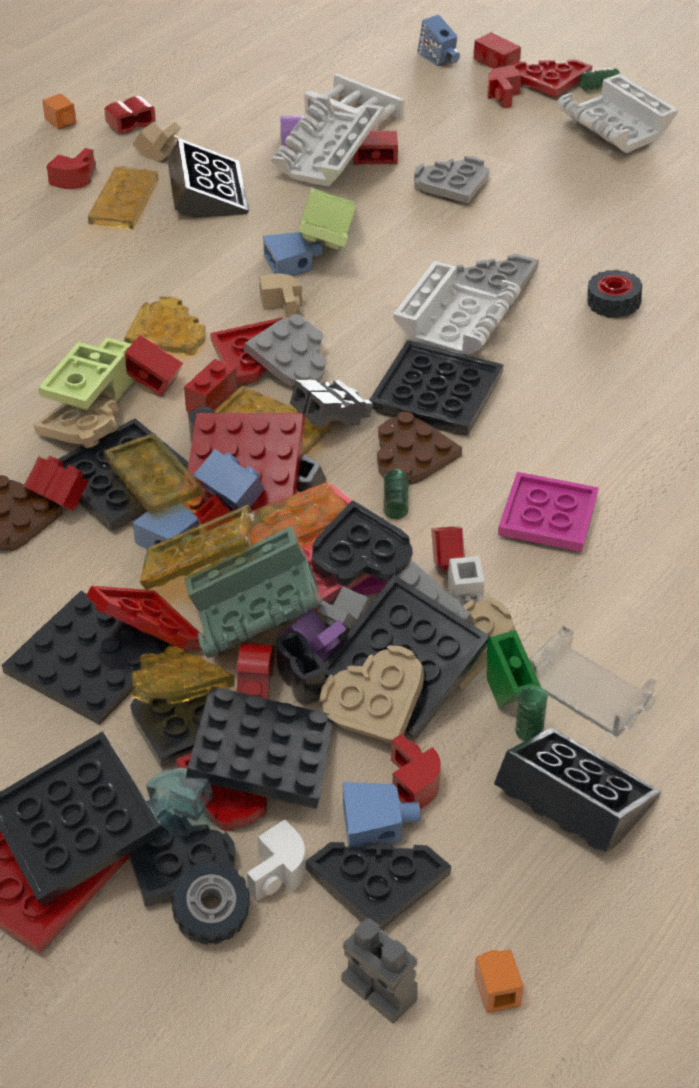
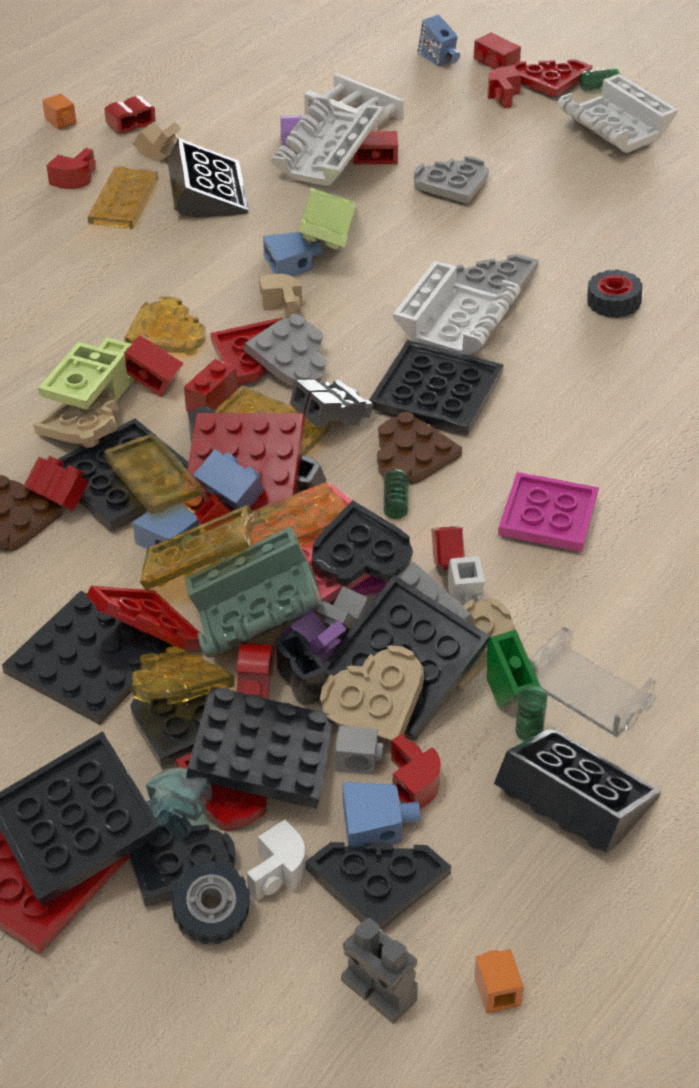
(357, 750): none -> light grey brick

